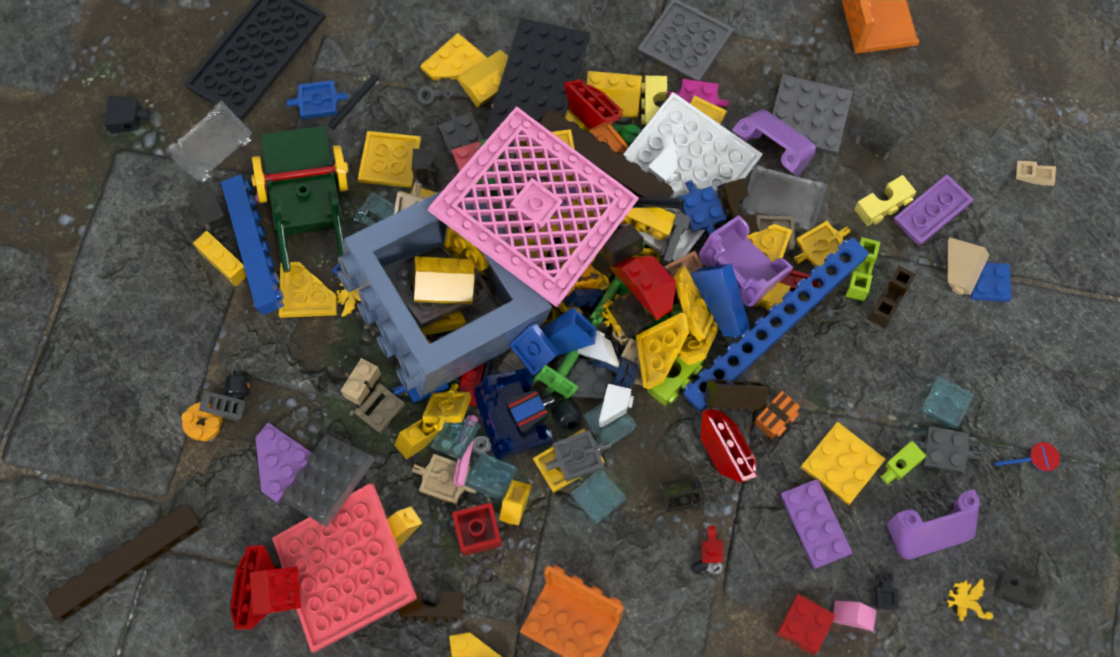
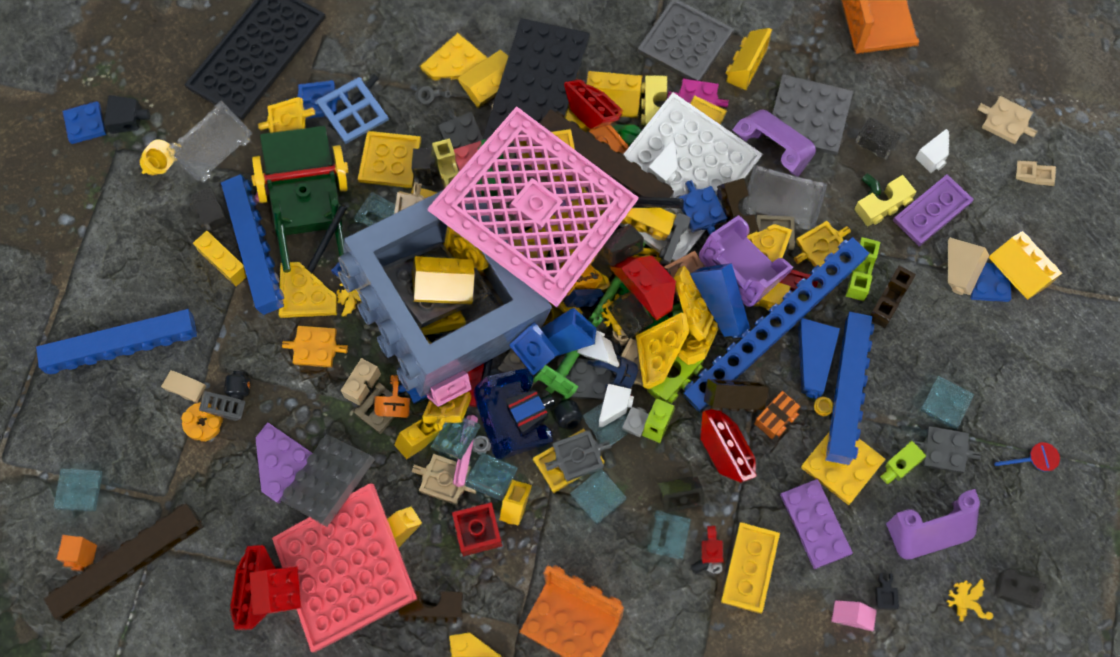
(76, 552): none -> orange brick
(78, 490): none -> clear light blue plate
(84, 122): none -> blue plate
(116, 341): none -> blue brick
(155, 159): none -> yellow piece
(183, 386): none -> tan slope
(286, 116): none -> yellow plate
(314, 346): none -> light orange plate
(327, 237): none -> black bar
(352, 110): none -> medium blue window
(387, 410): none -> orange helmet
(445, 160): none -> light yellow arch
(449, 388): none -> bright pink panel
(635, 421): none -> light grey bracket
(659, 419): none -> lime torso
(675, 538): none -> clear light blue plate
(748, 58): none -> yellow slope
(750, 568): none -> yellow plate
(805, 624): red brick -> none
(816, 354): none -> blue slope
(823, 406): none -> yellow plate
(849, 388): none -> blue brick
(873, 184): none -> dark green arm
(934, 153): none -> white slope
(1007, 120): none -> tan plate
(1025, 265): none -> yellow slope

